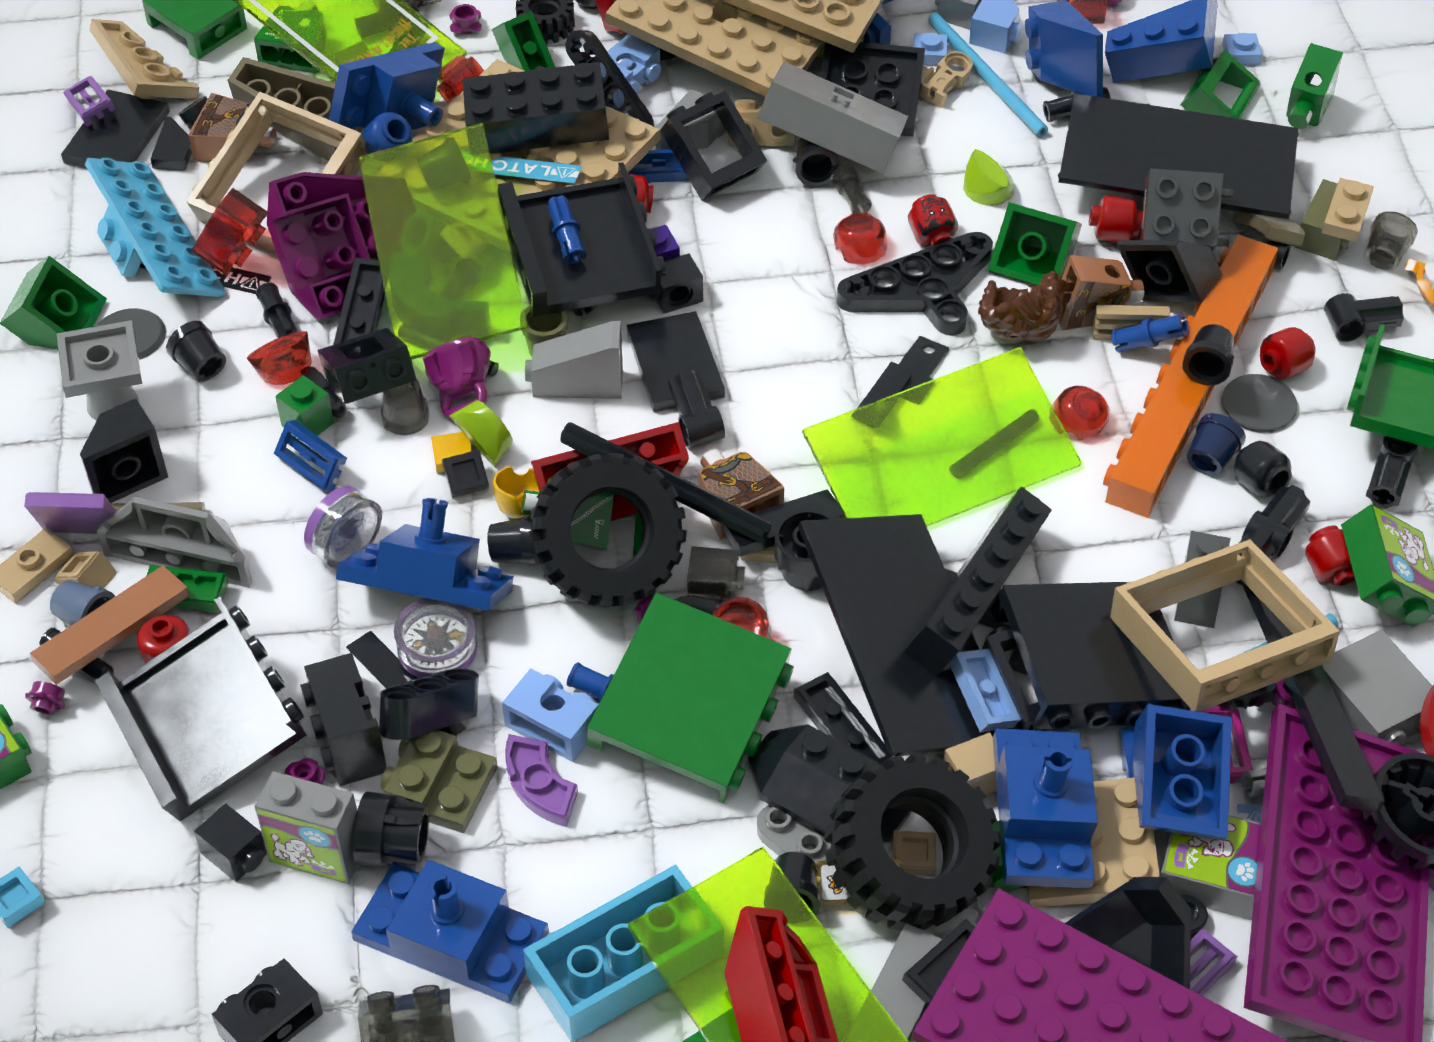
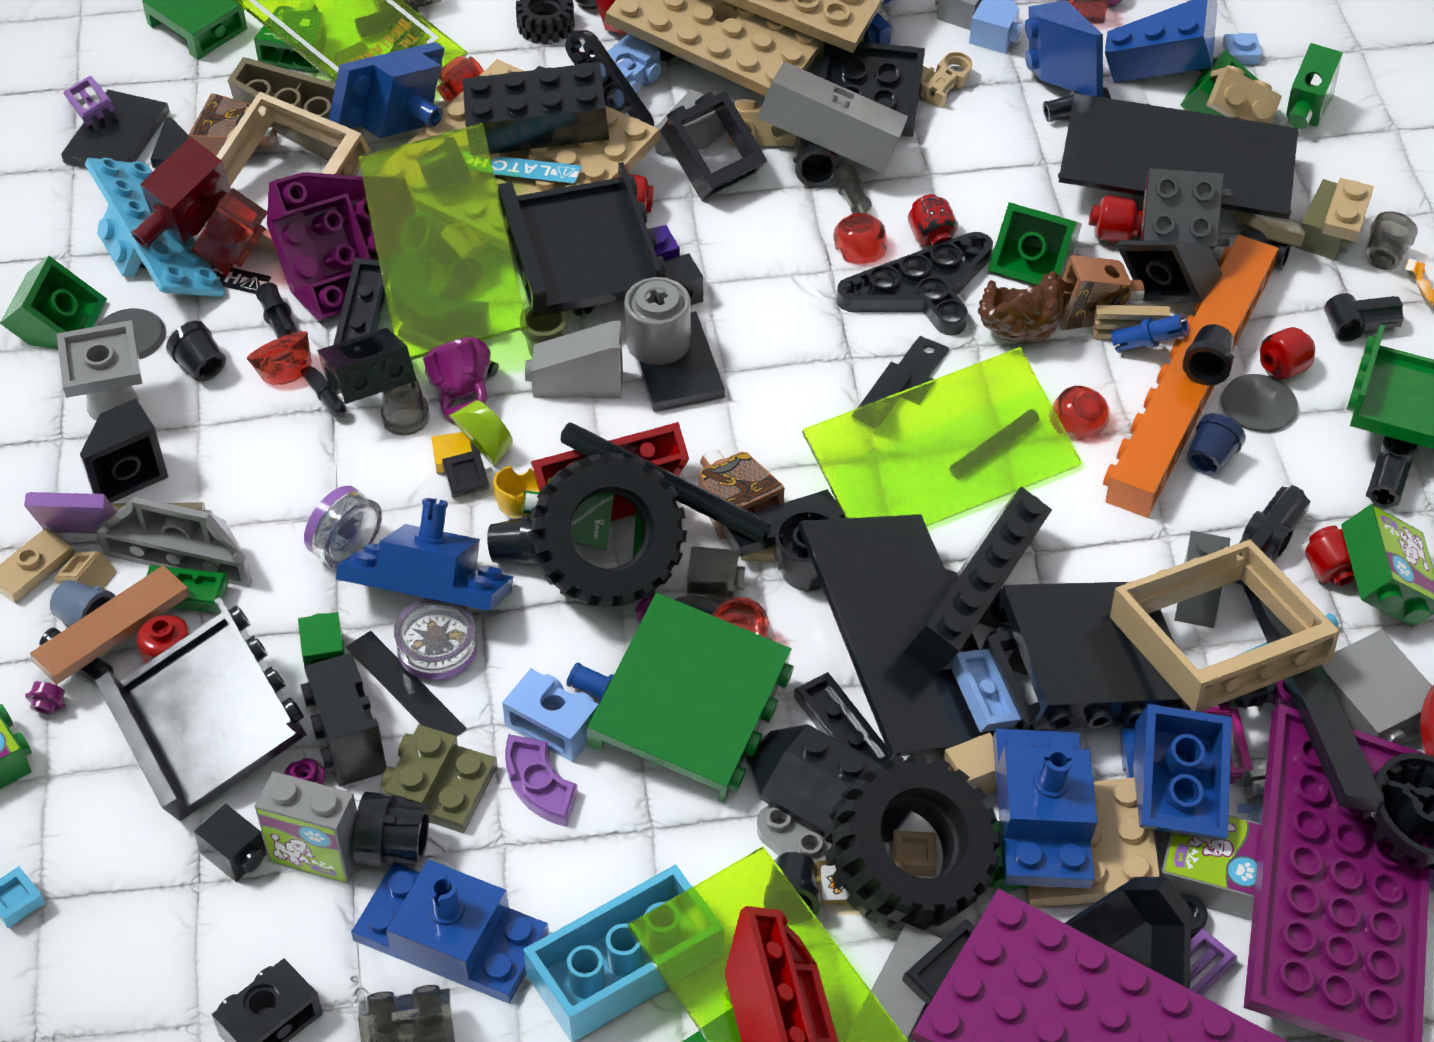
(138, 65): tan wing -> none
(182, 194): none -> dark red brick
(191, 112): black tile -> none
(305, 404): green brick -> none
(320, 637): none -> green brick
(331, 469): blue tile -> none
(386, 132): blue head -> none
(428, 703): black beam -> none
(465, 19): magenta plate -> none
(523, 43): green slope -> none
(566, 230): blue axle -> none
(657, 320): none -> light grey piece
(659, 167): blue tile -> none
(697, 417): black piece -> none
(934, 45): light blue plate -> none
(987, 180): lime piece -> none
(990, 76): medium azure piece -> none
(1242, 97): none -> tan bracket
(1262, 468): black head -> none

